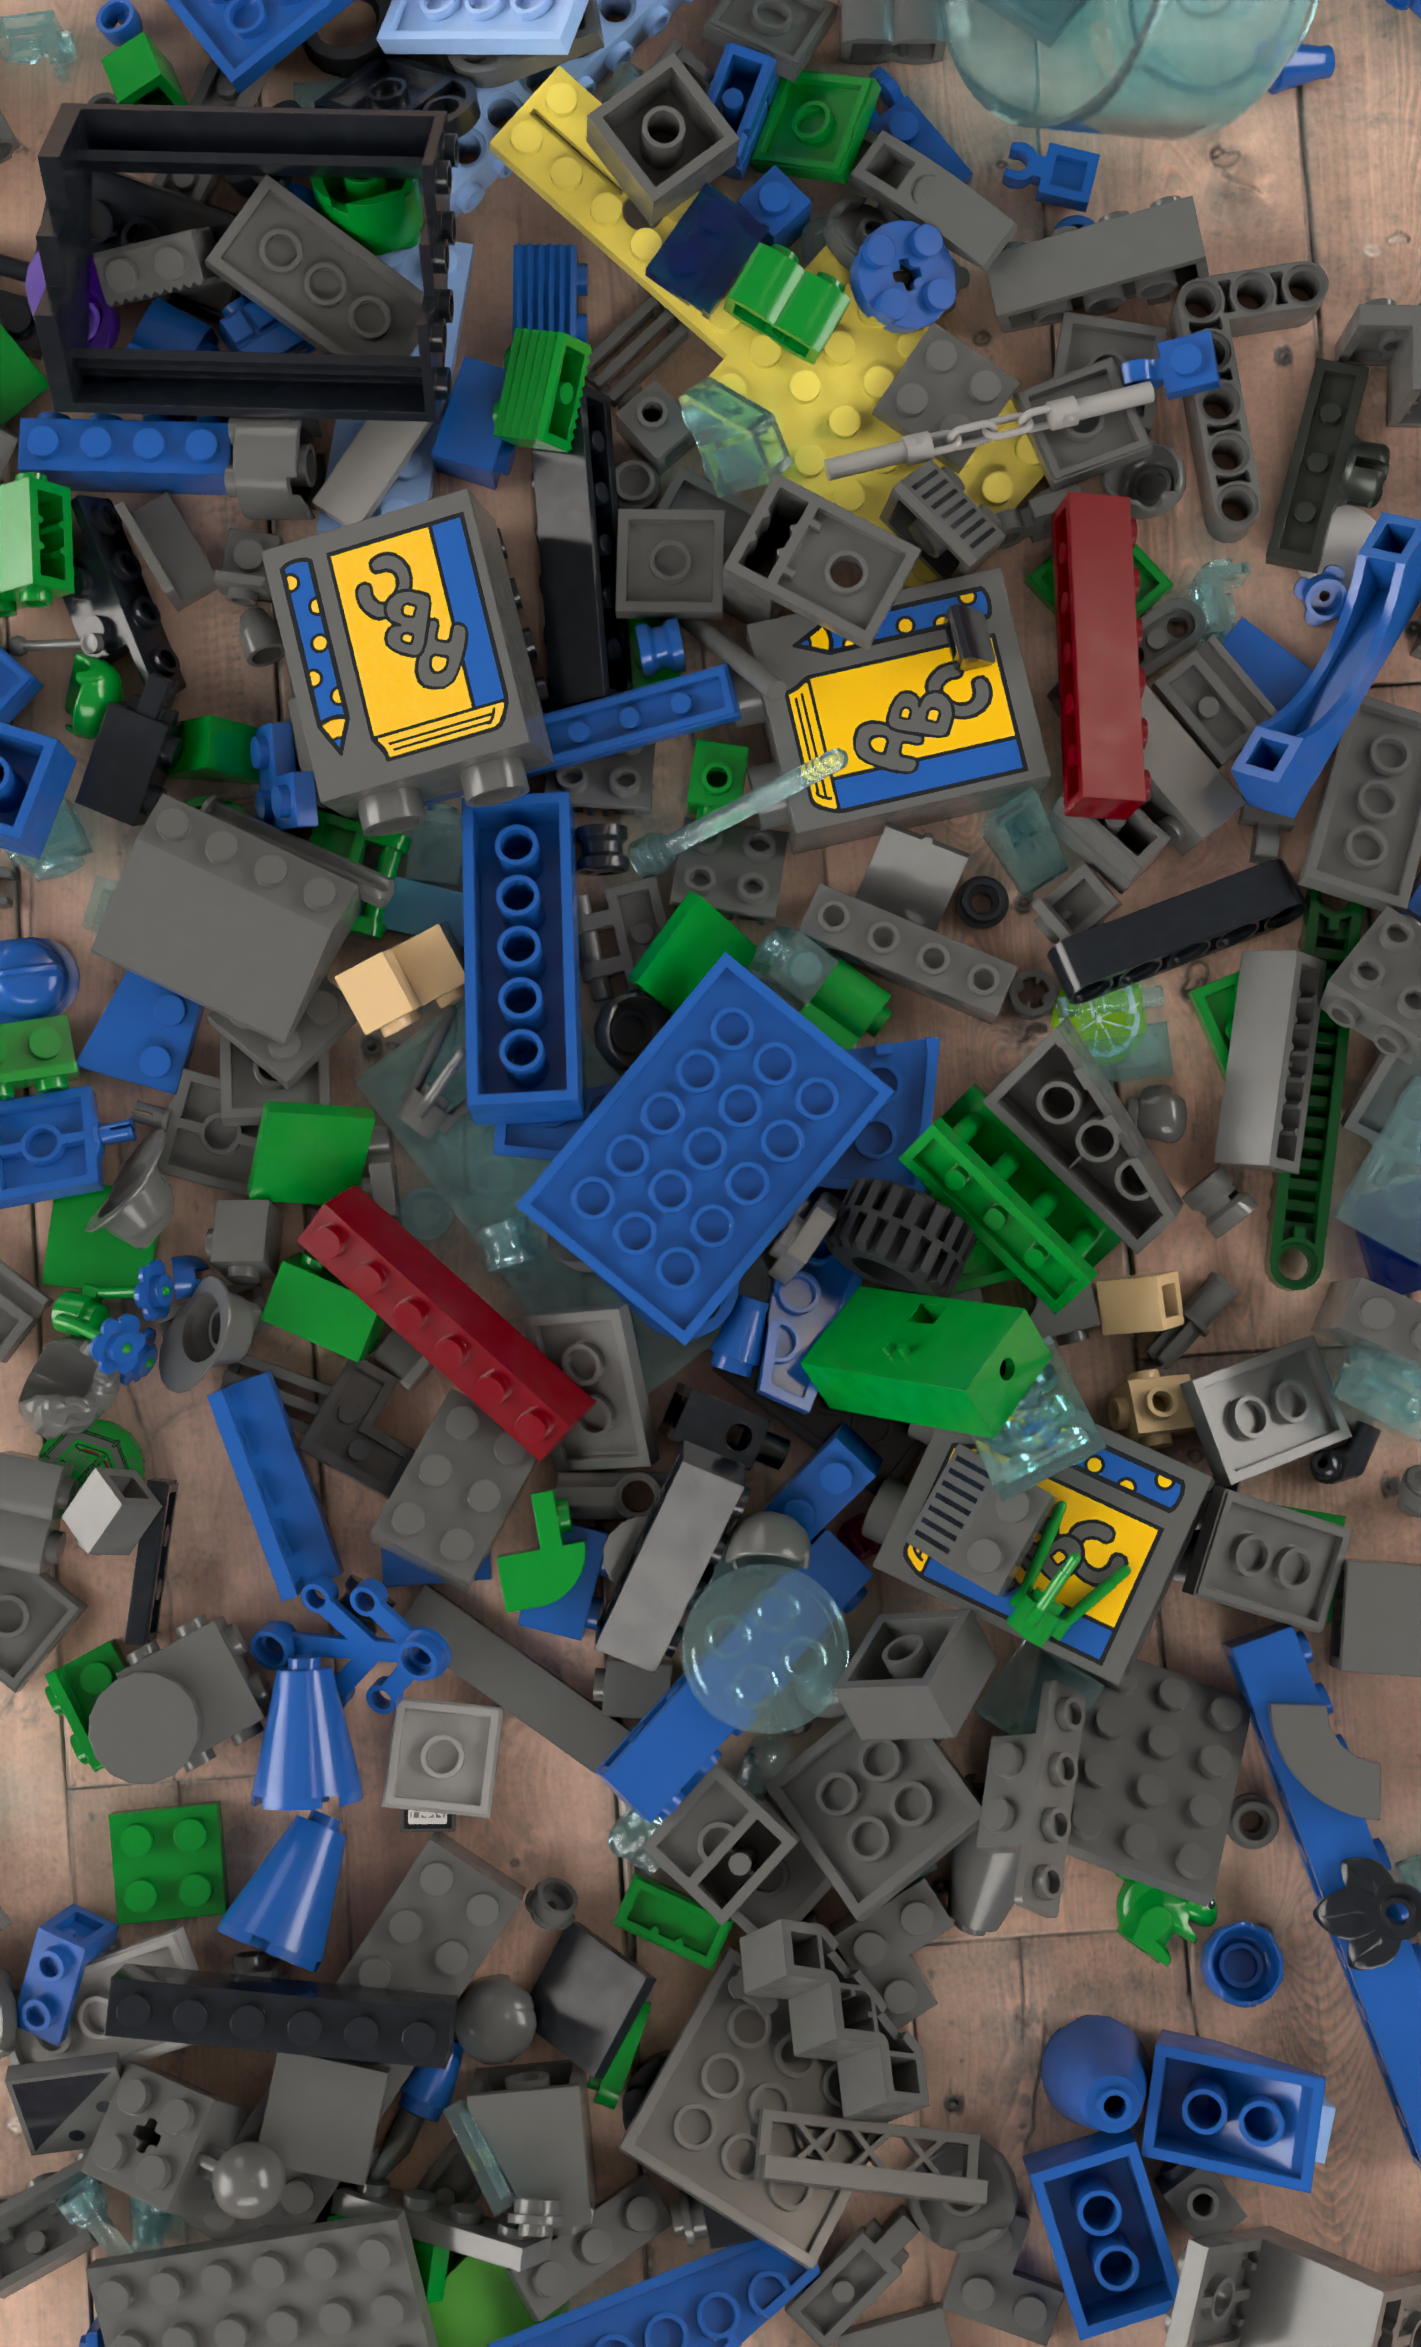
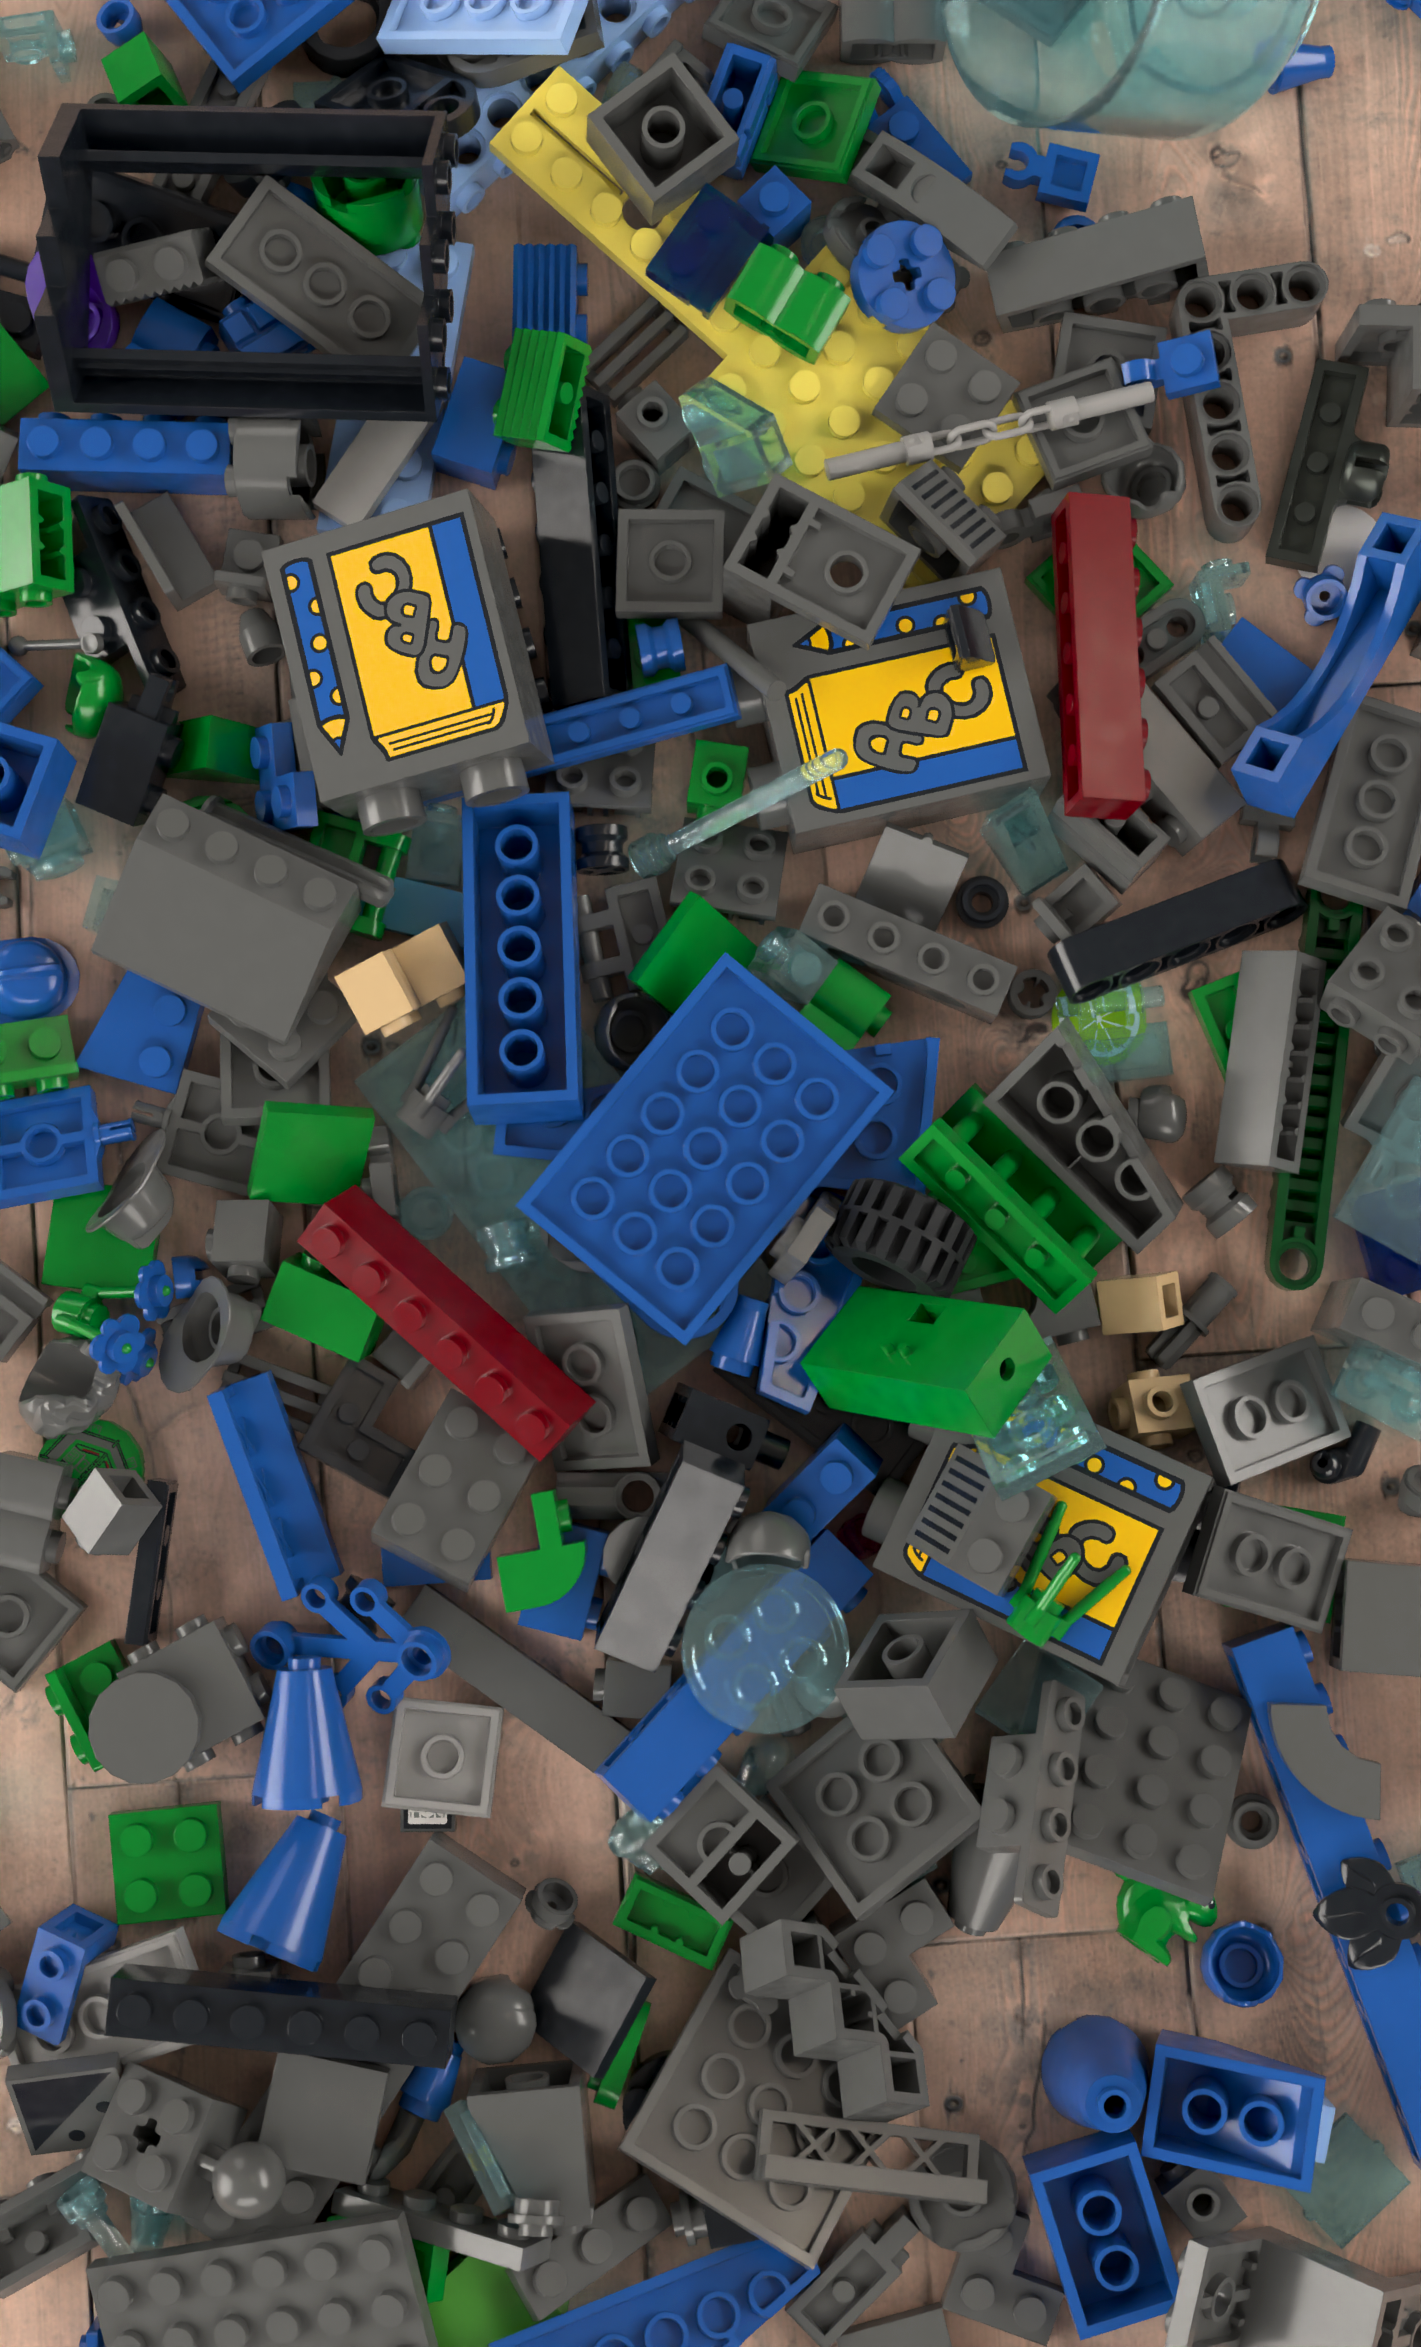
(1351, 2183): none -> clear light blue piece

